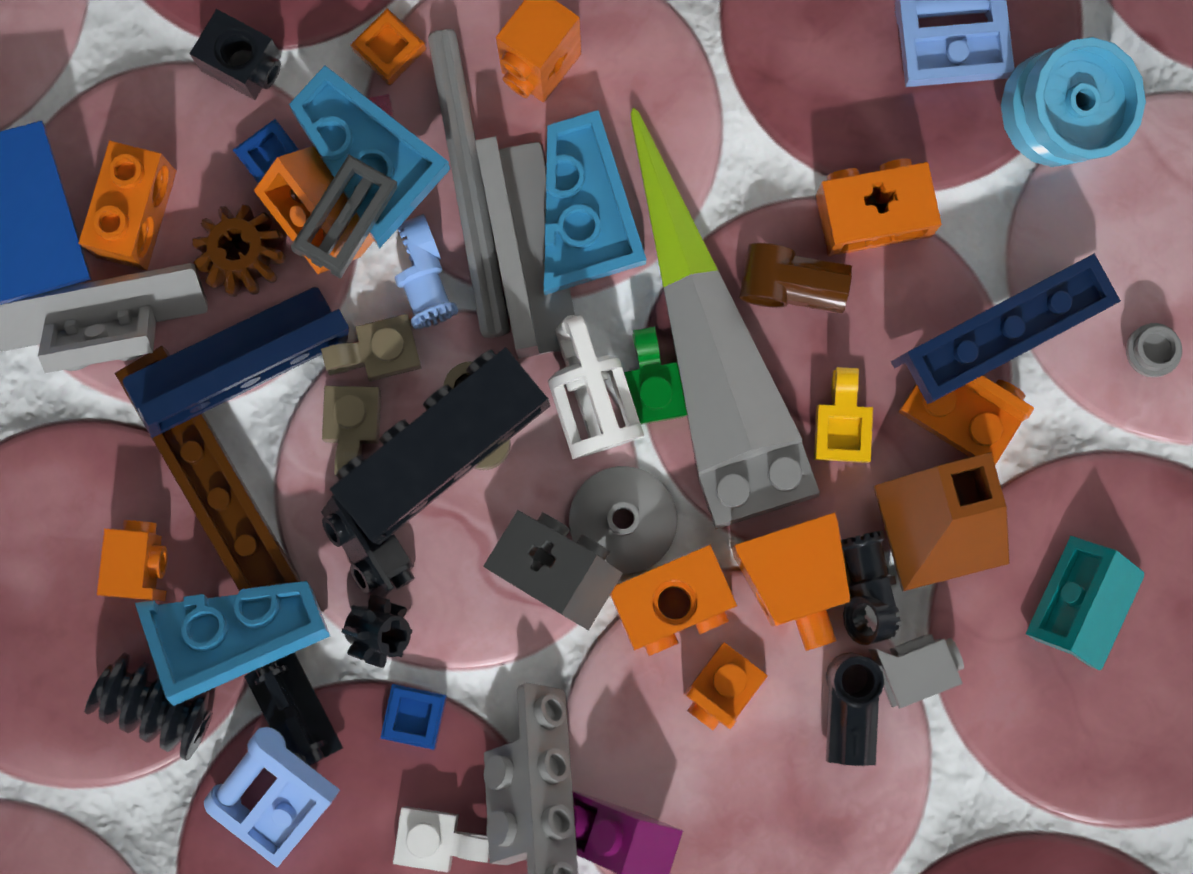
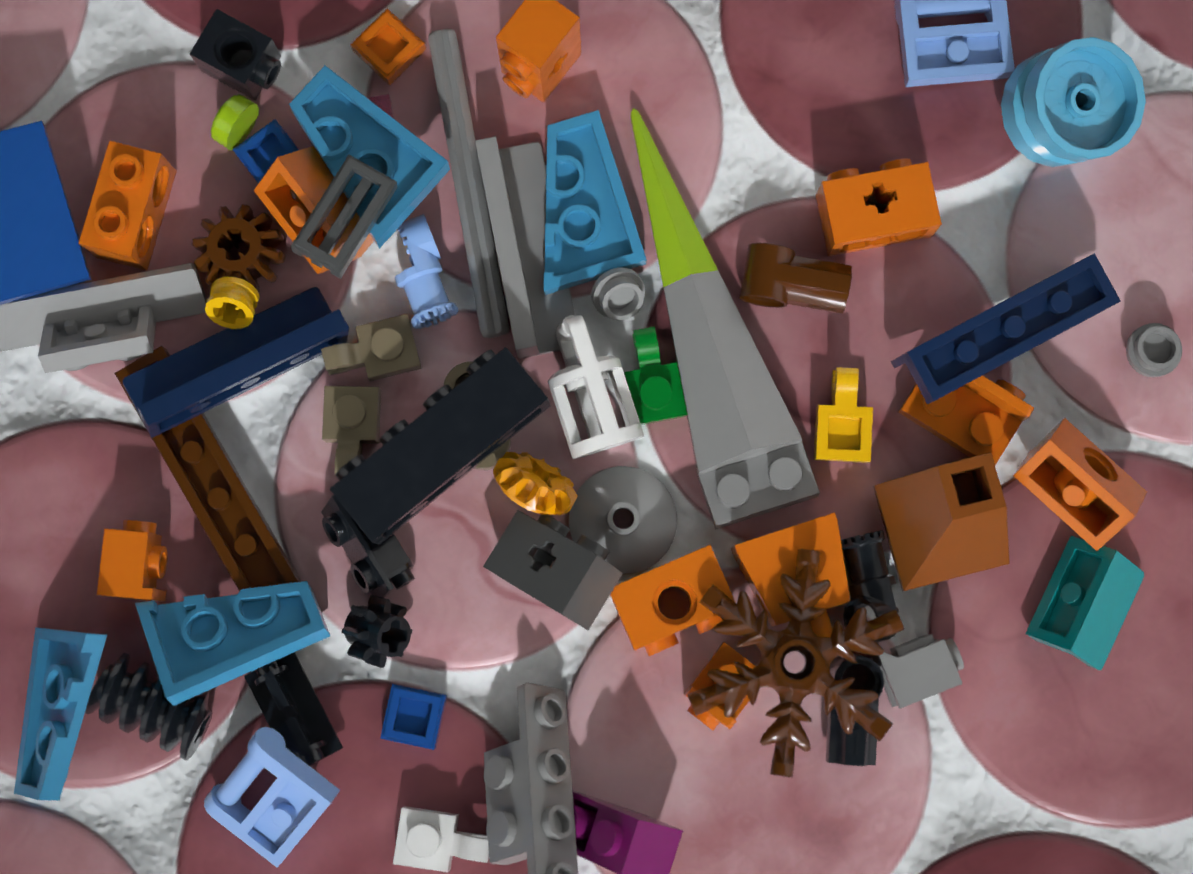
(55, 706): none -> dark azure wing
(232, 302): none -> yellow bush
(234, 121): none -> lime tile
(534, 484): none -> light orange gear
(618, 294): none -> light grey plate
(812, 679): none -> reddish brown piece
(1081, 484): none -> orange brick

